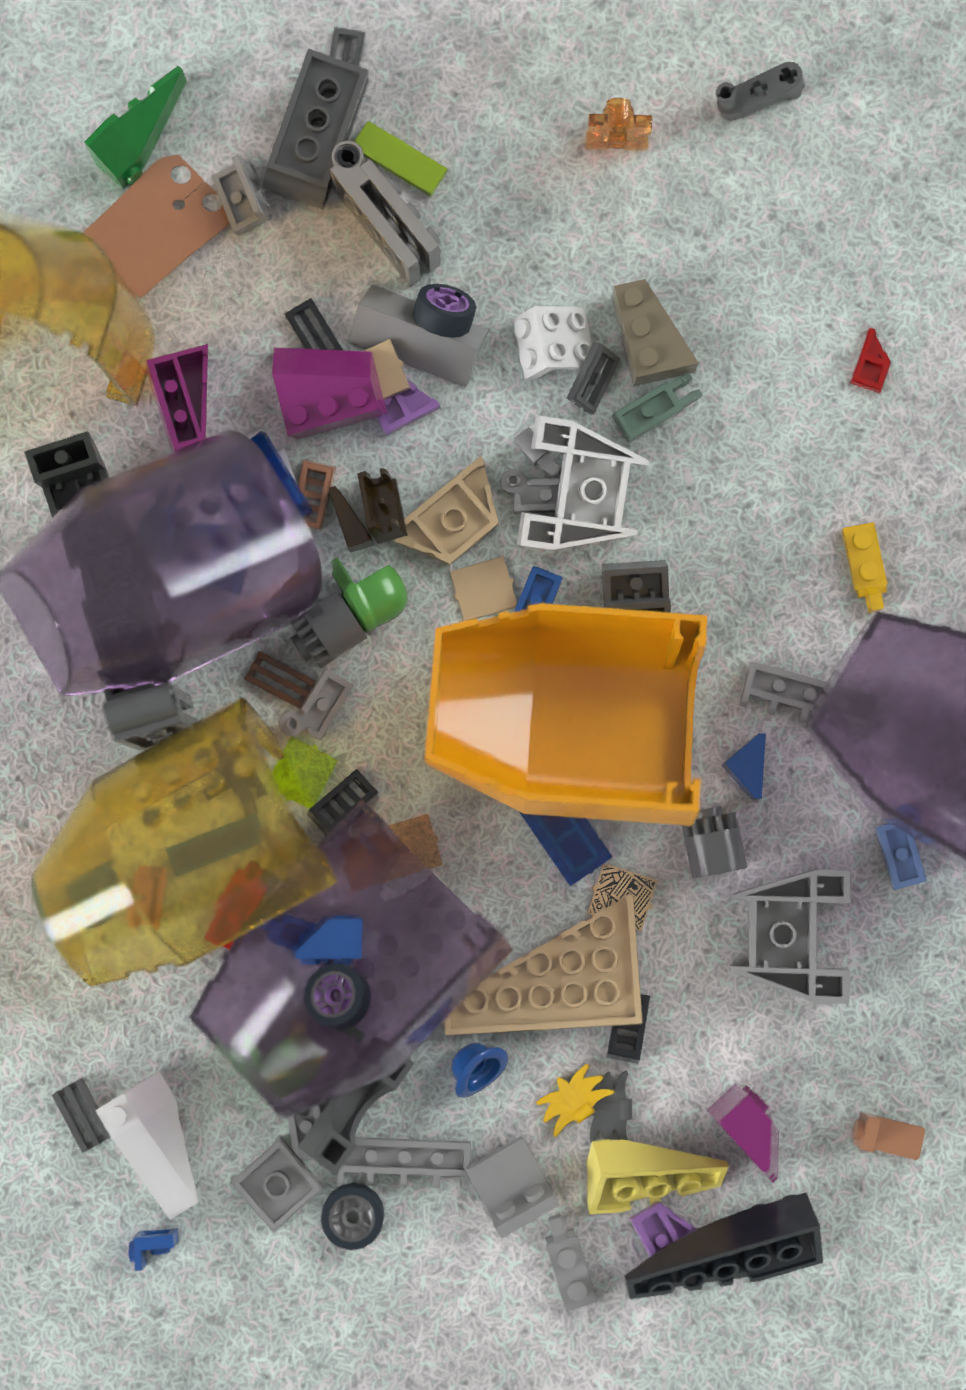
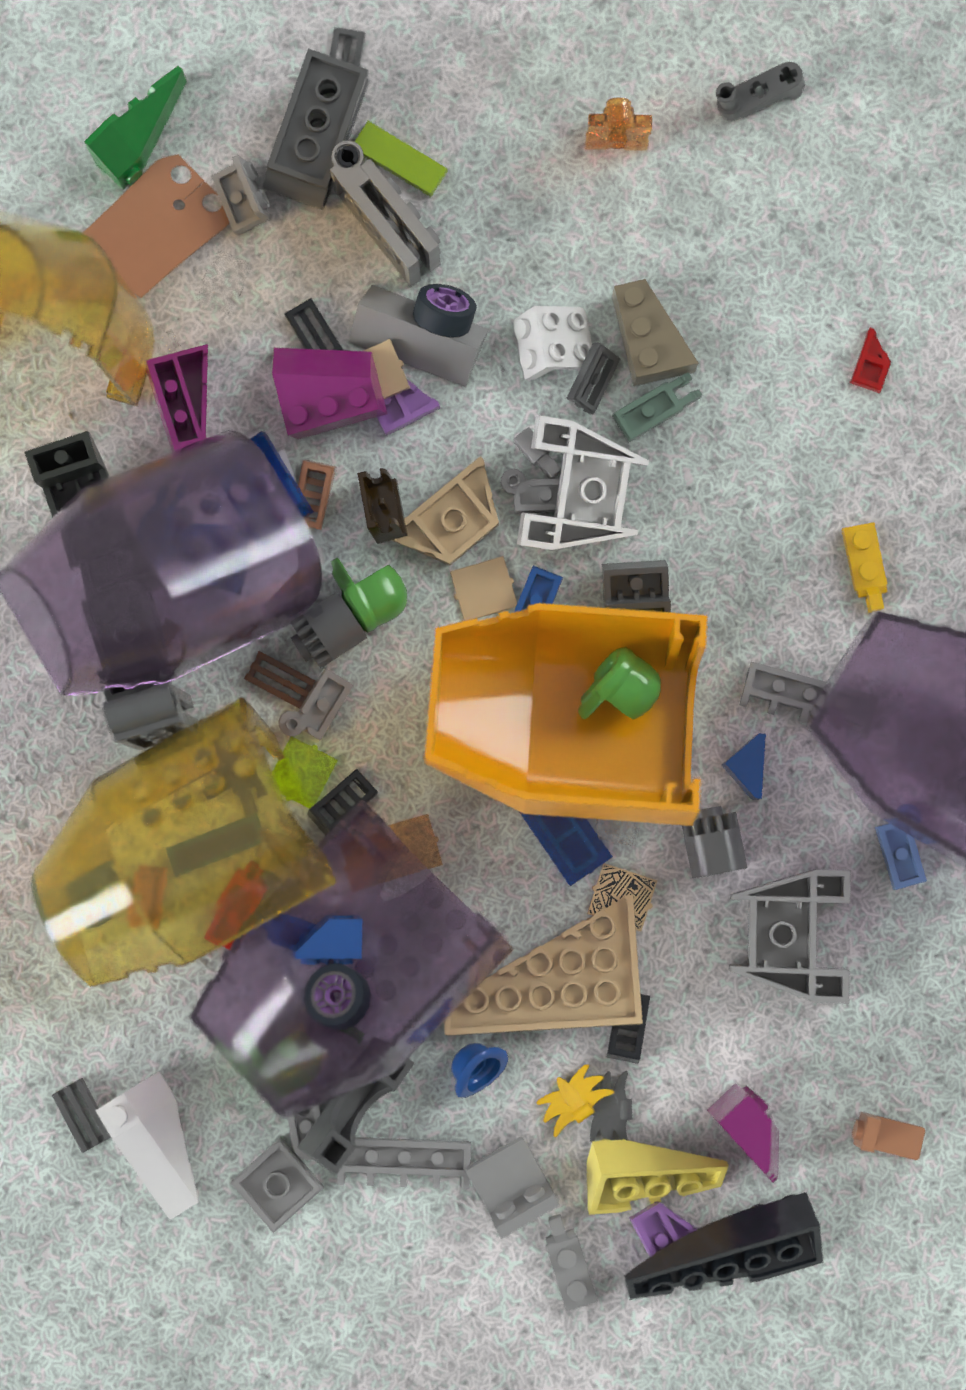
(156, 1241): blue bracket -> none
(345, 1232): wheel -> none
(352, 528): dark brown slope -> none
(625, 683): none -> bright green piece

